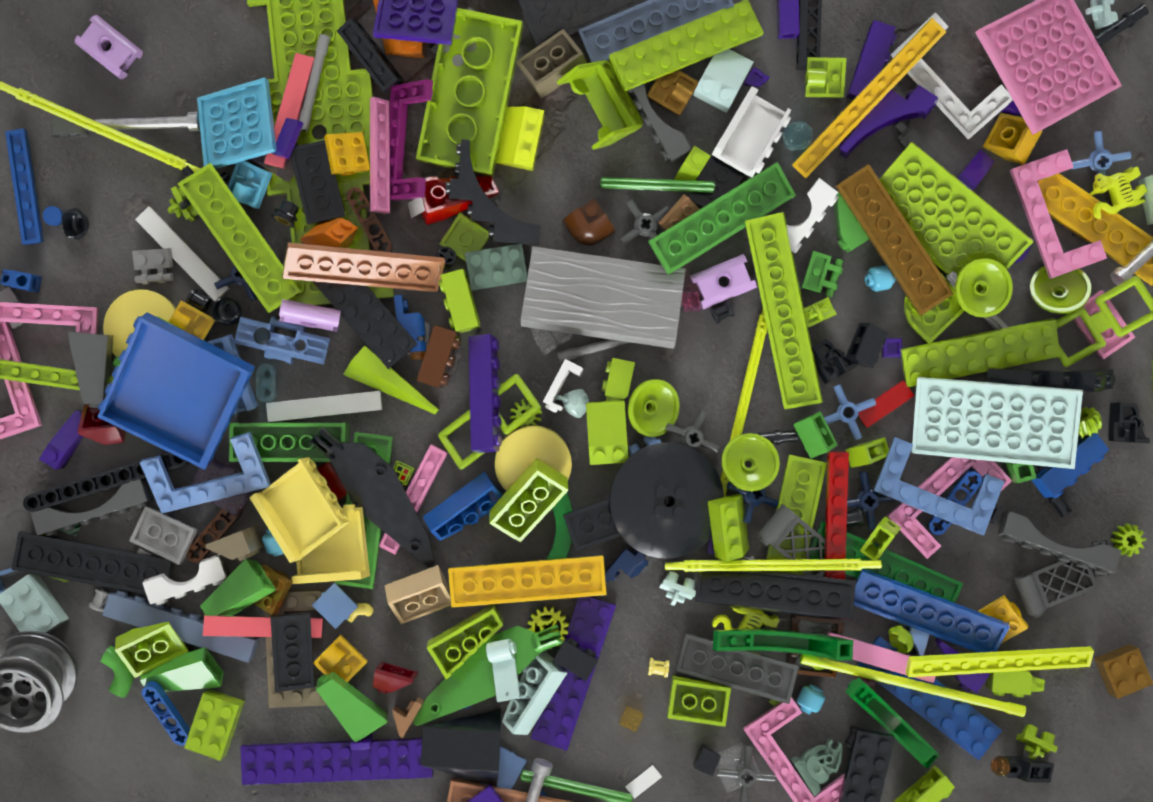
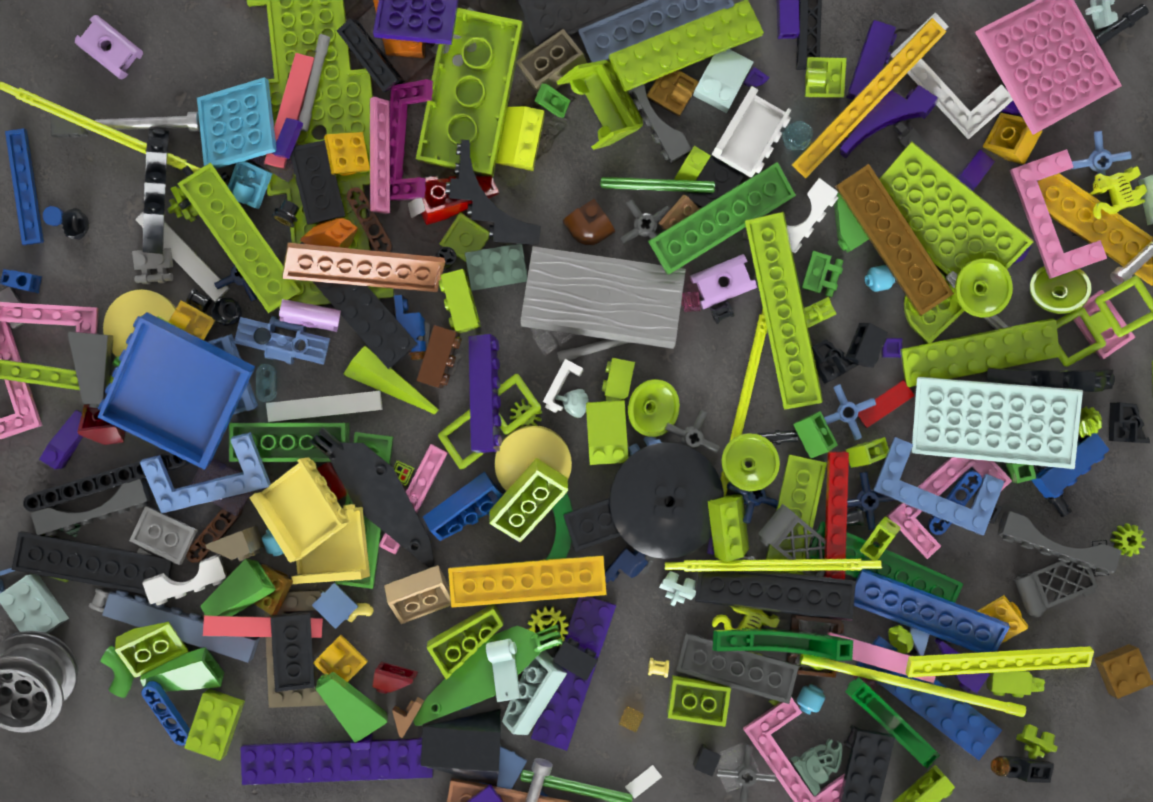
(155, 191): none -> black arch
(552, 100): none -> bright green plate

